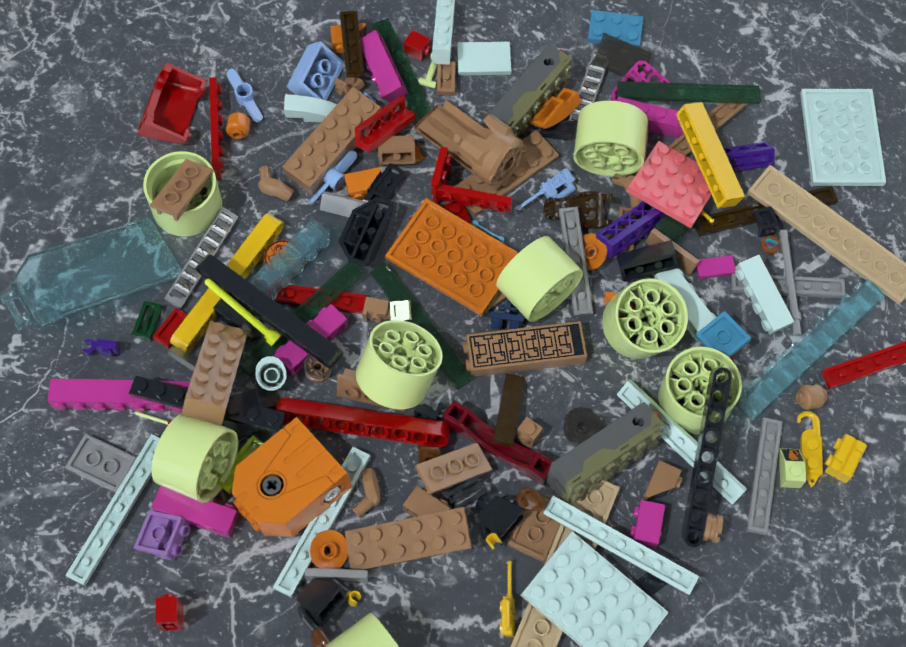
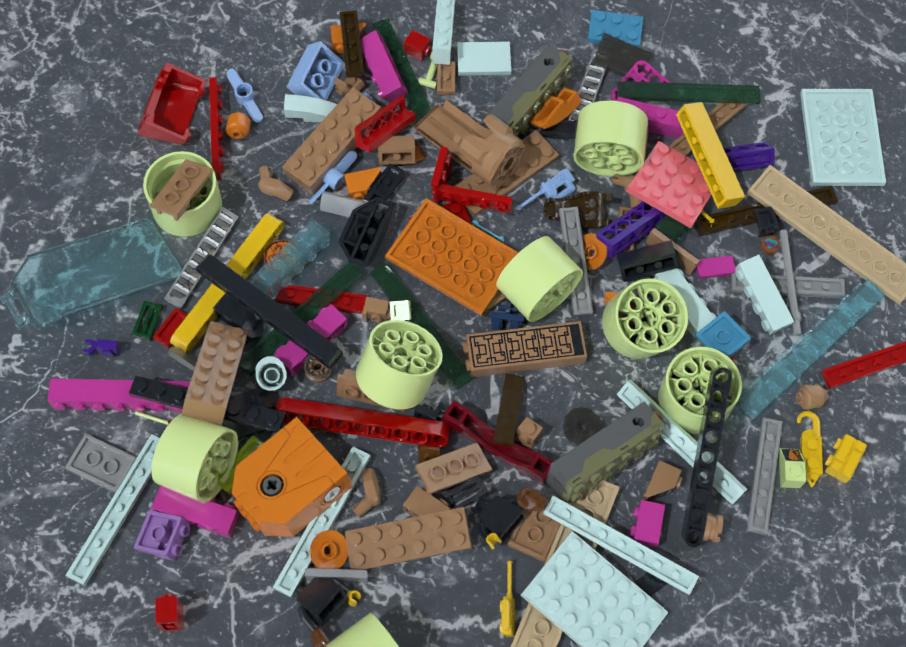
(270, 335): neon yellow piece -> none

